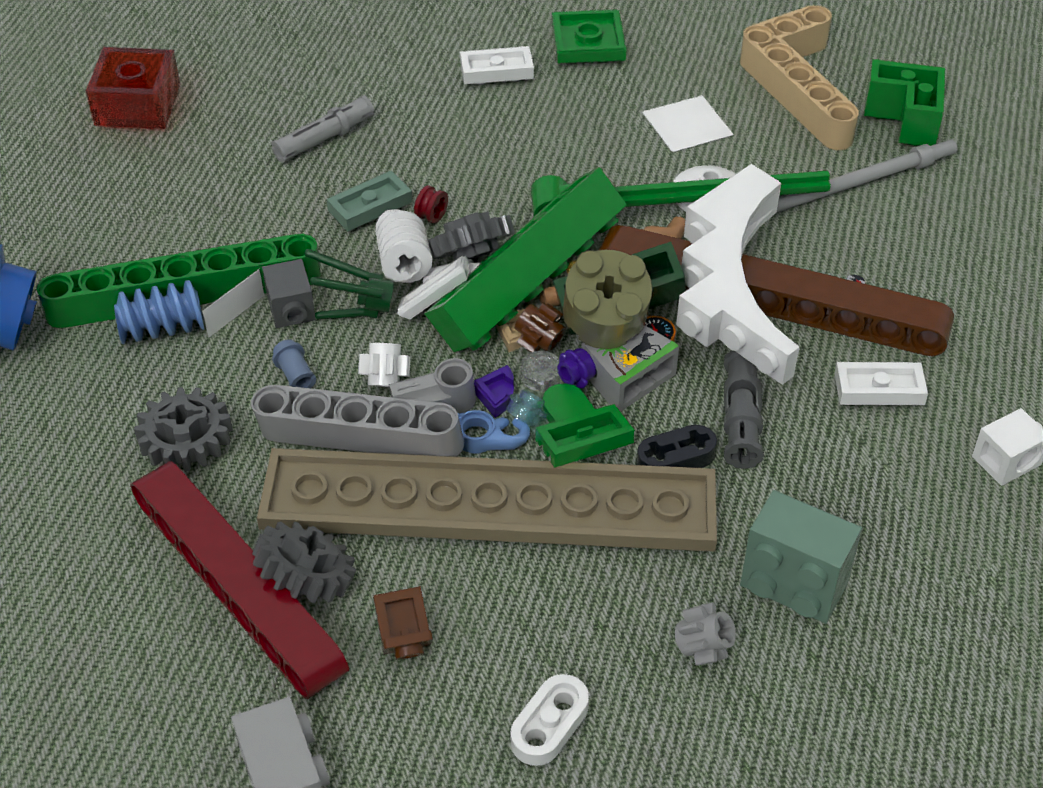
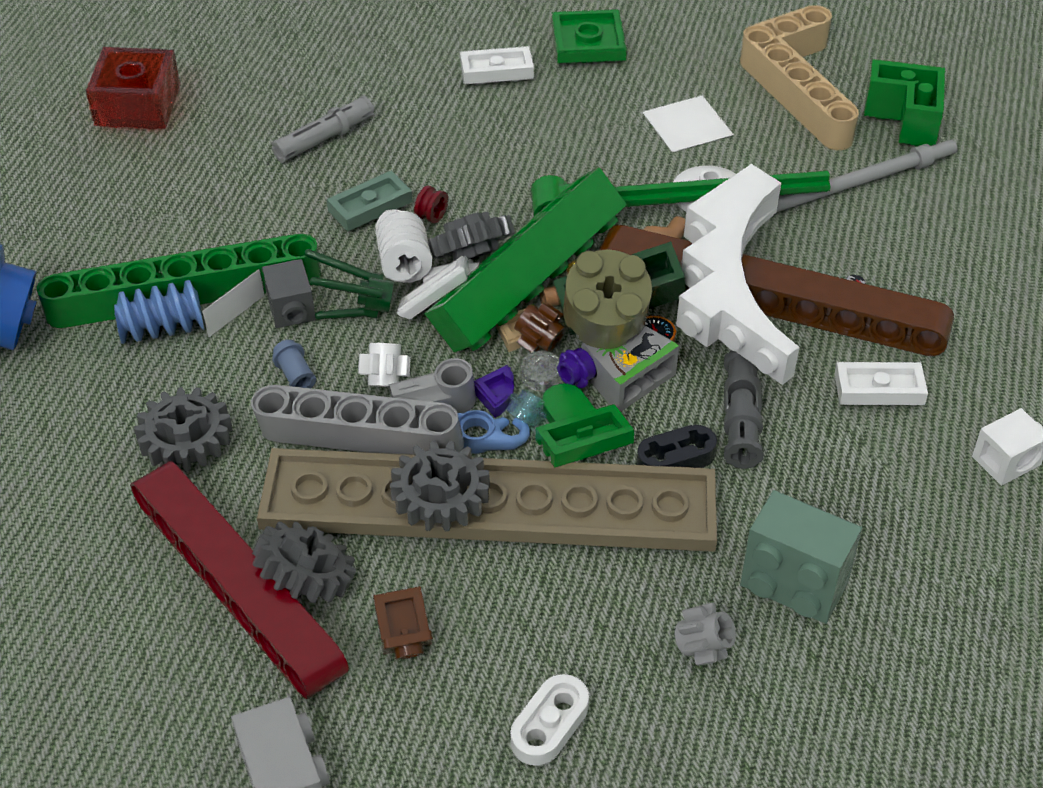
(440, 486): none -> dark grey gear

